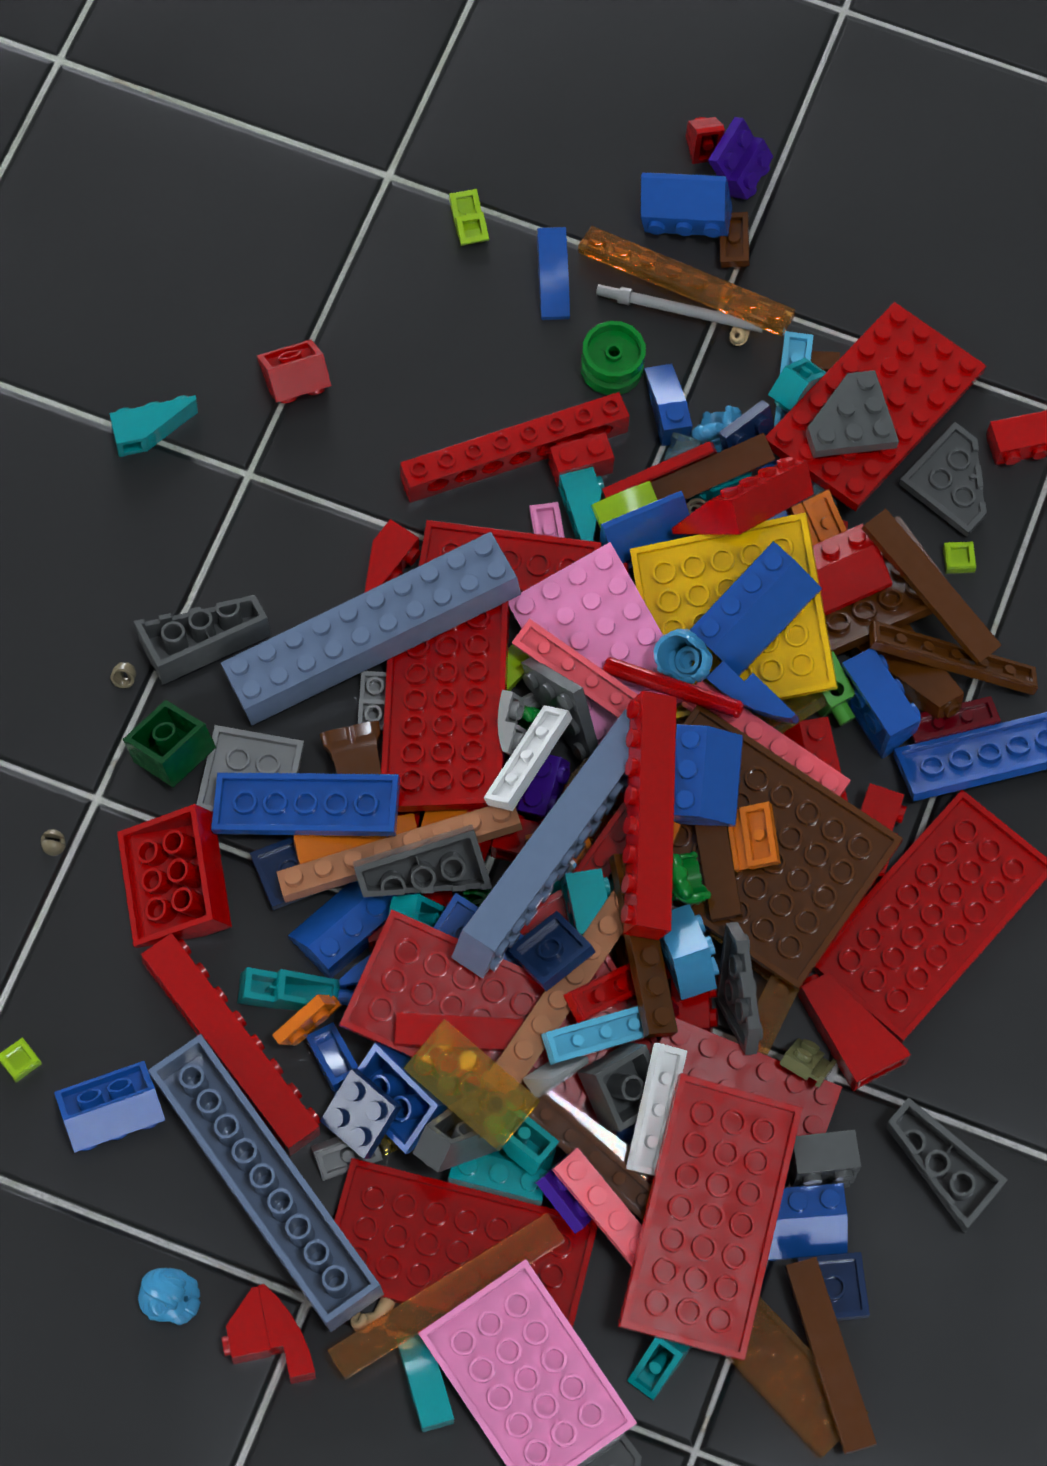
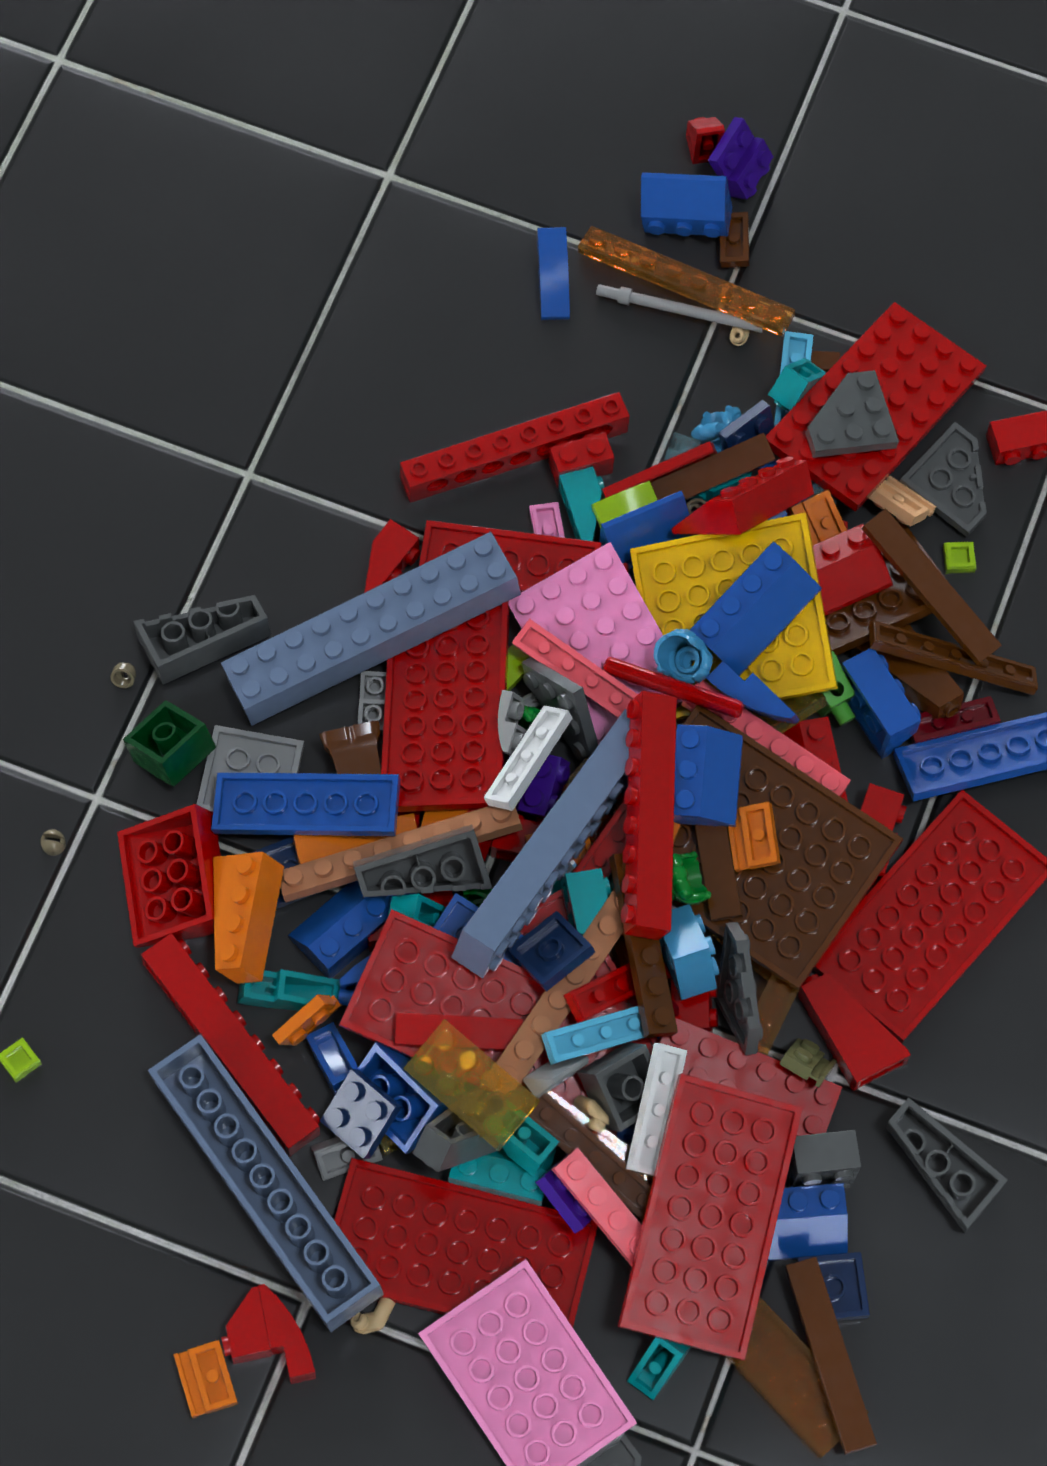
(109, 1106): slope -> none
(145, 426): teal slope -> none
(169, 1296): dark azure hair -> none
(205, 1379): none -> orange plate
(244, 913): none -> orange wedge
(294, 371): red slope -> none
(426, 1385): teal slope -> none
(443, 1296): clear orange plate -> none
(468, 217): lime slope -> none
(593, 1109): none -> tan arm
(613, 357): green wheel -> none
(668, 402): blue slope -> none
(902, 502): none -> light nougat plate

